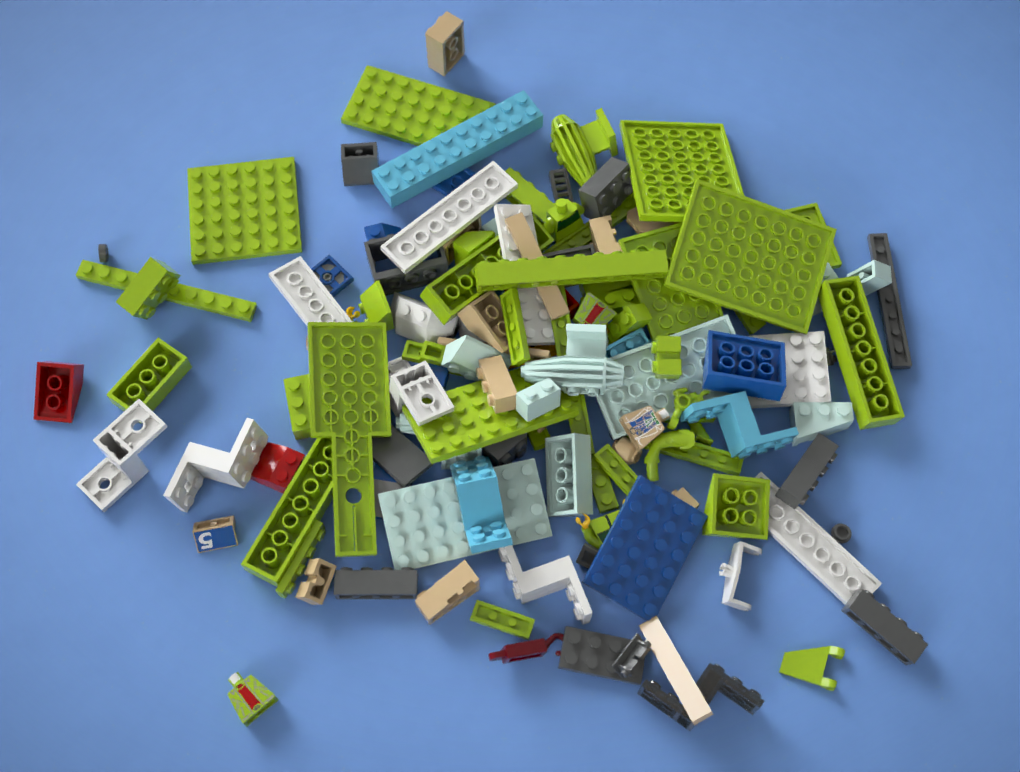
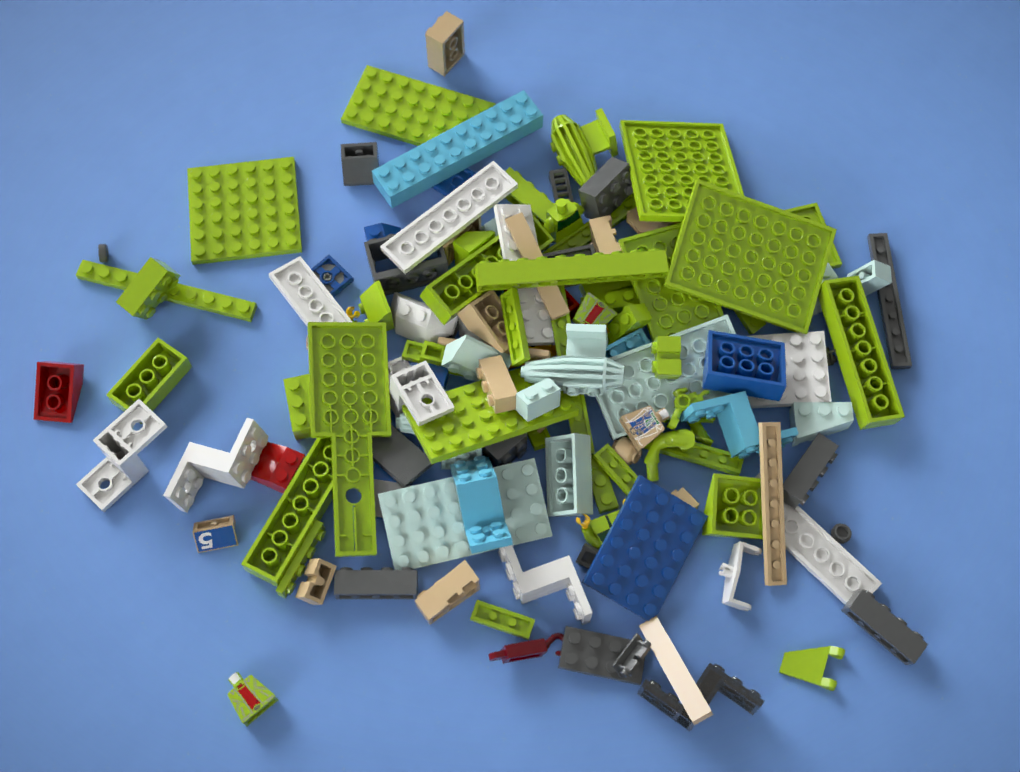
(772, 503): none -> tan plate

